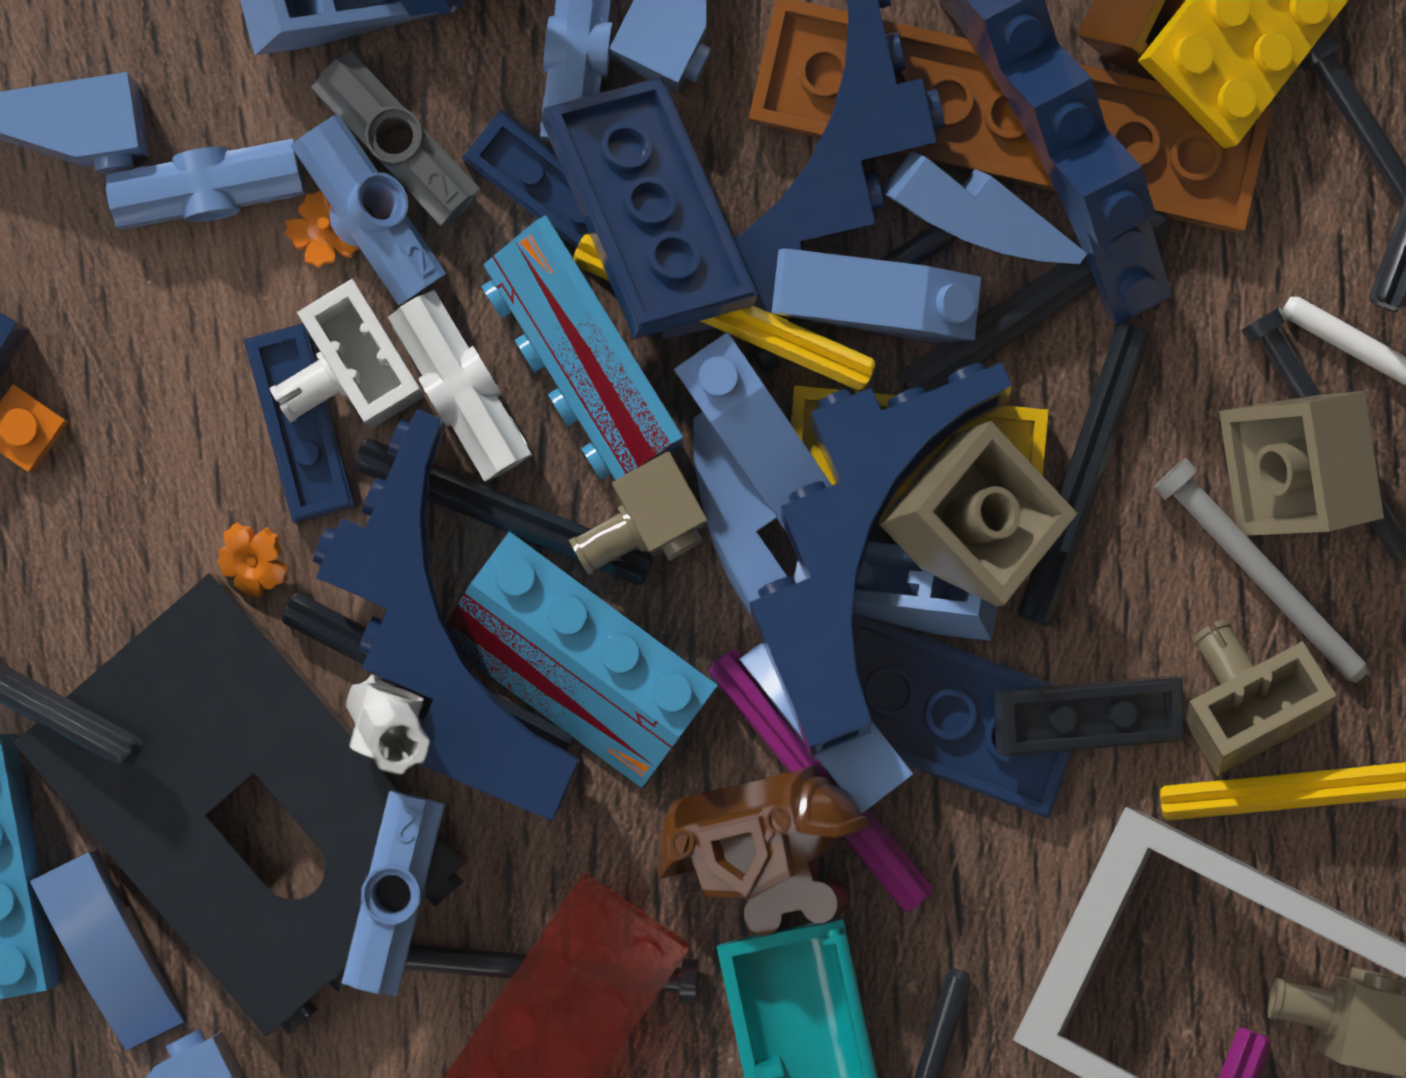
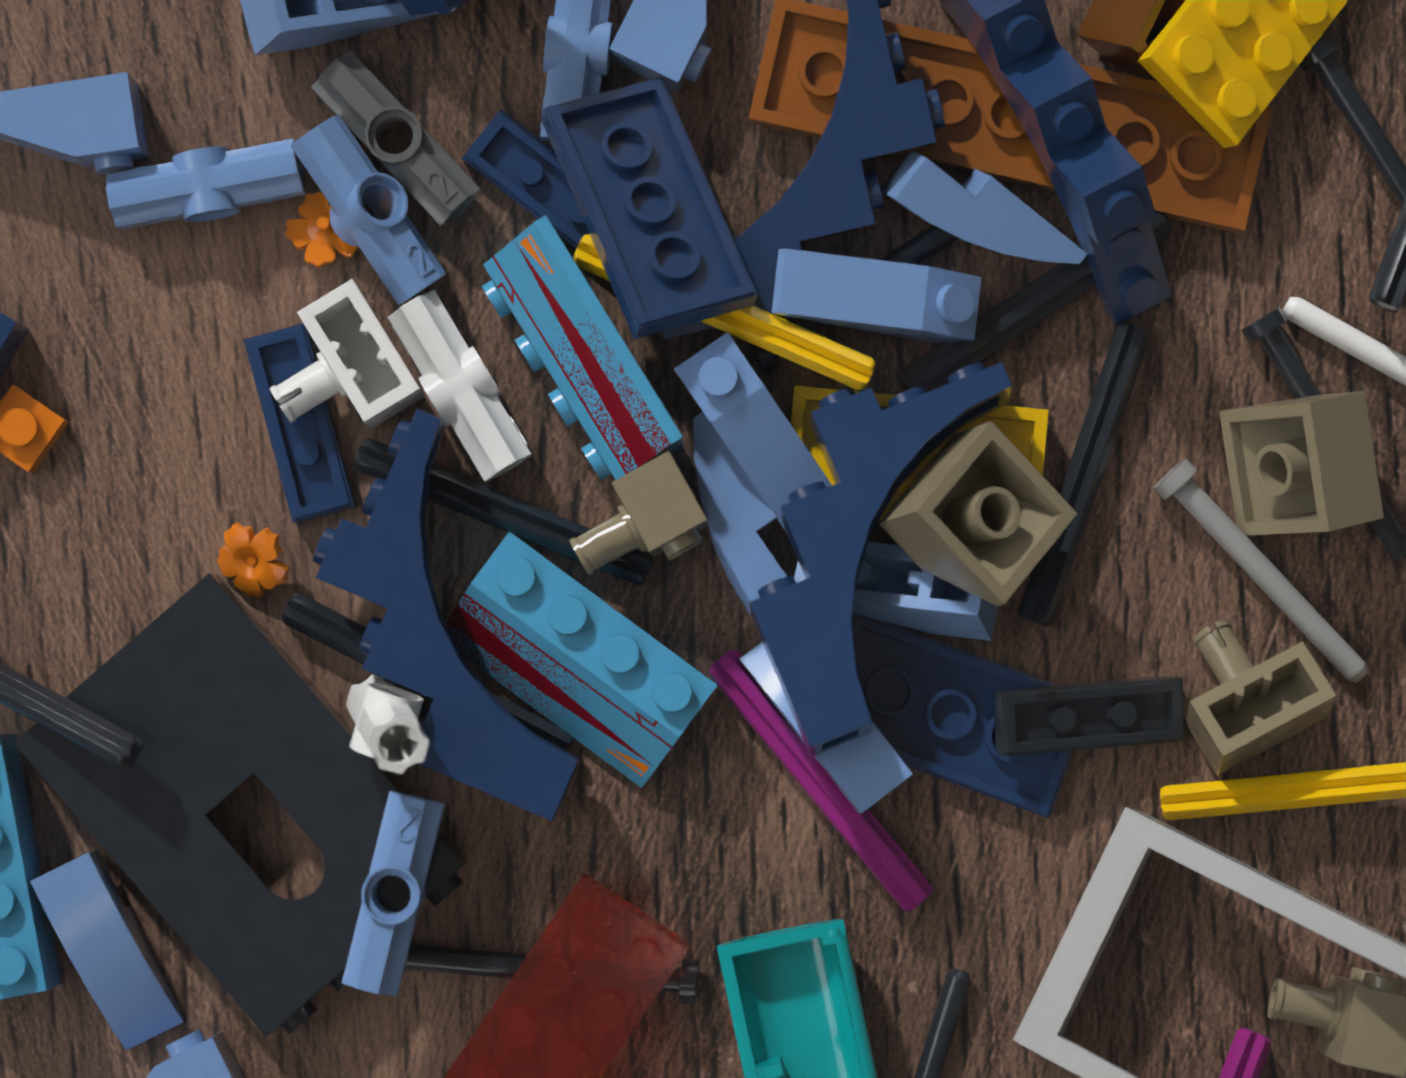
(769, 845): reddish brown piece -> none

